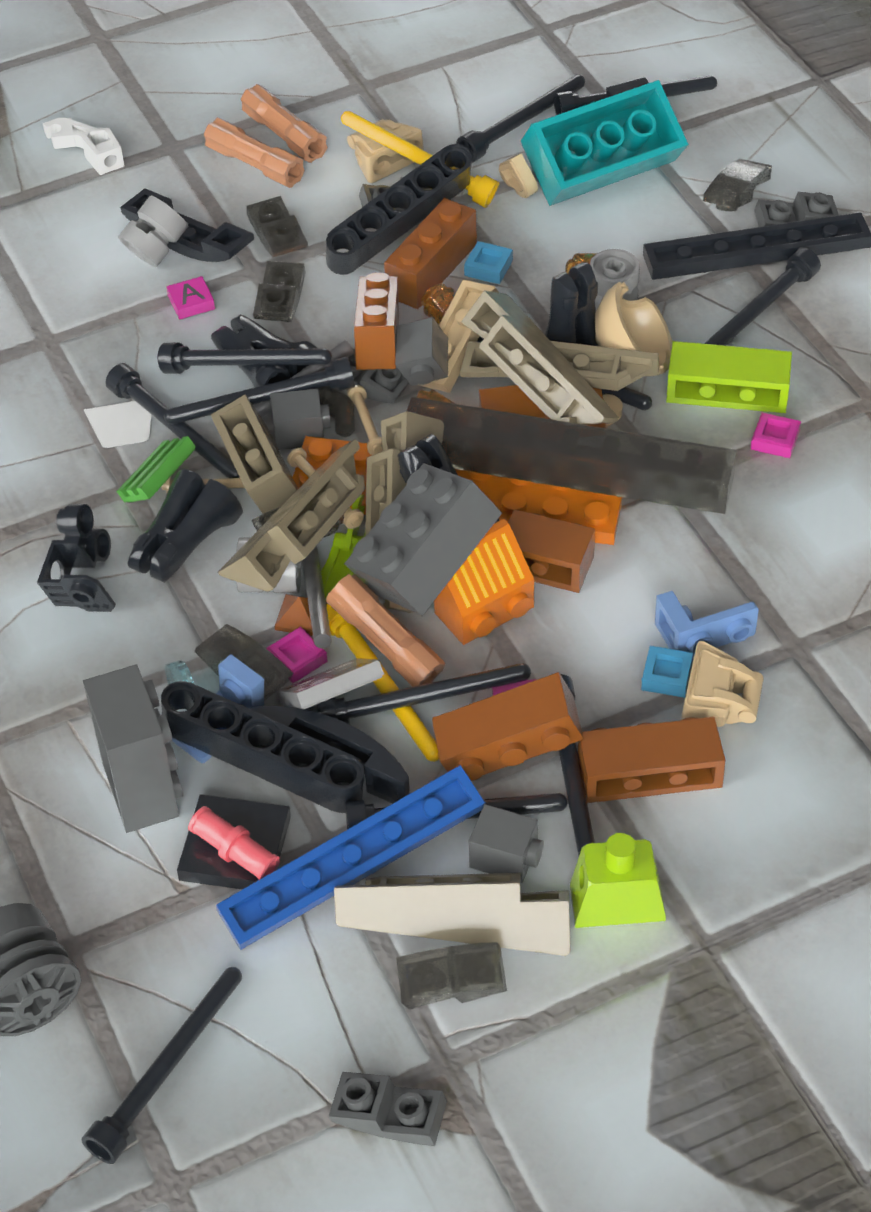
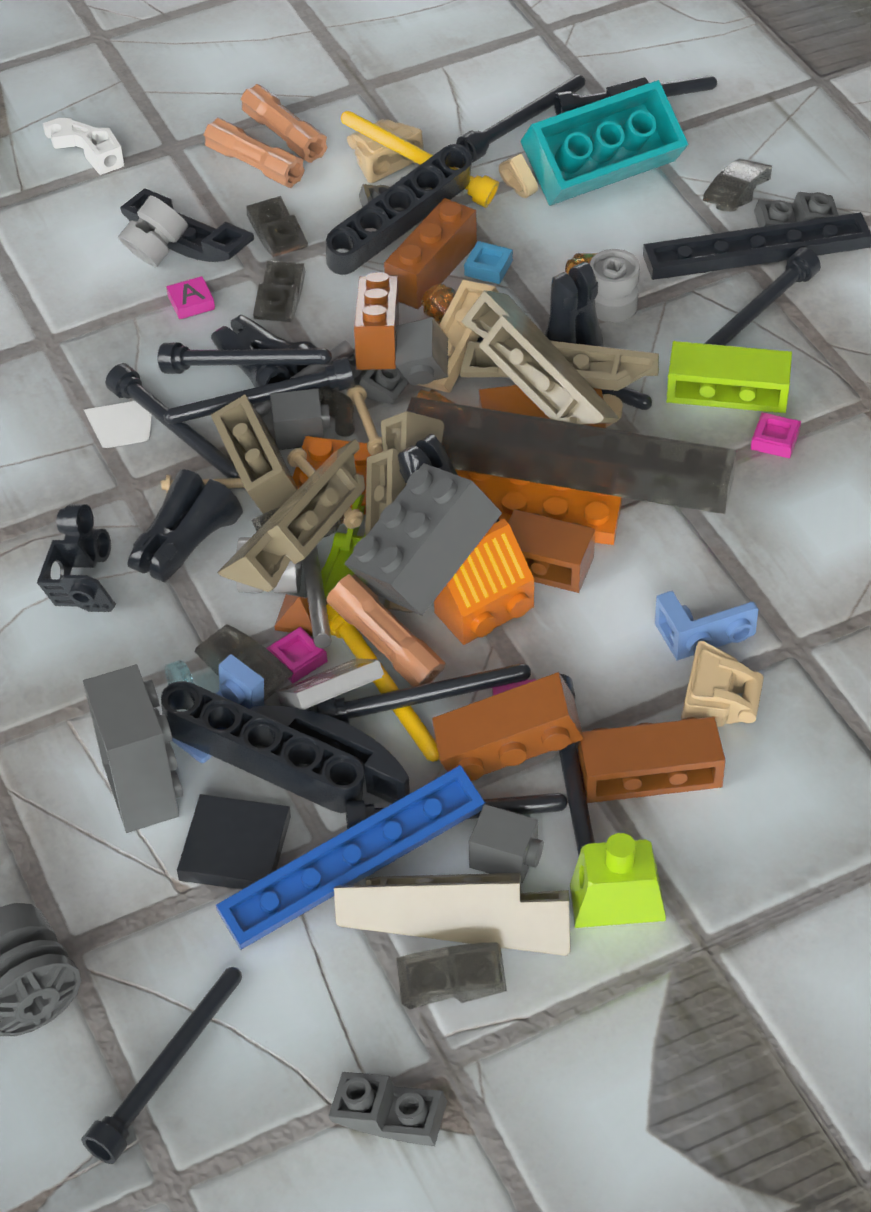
(156, 469): bright green tile -> none
(233, 843): coral pin -> none
(632, 325): tan cylinder -> none
(667, 671): dark azure plate -> none

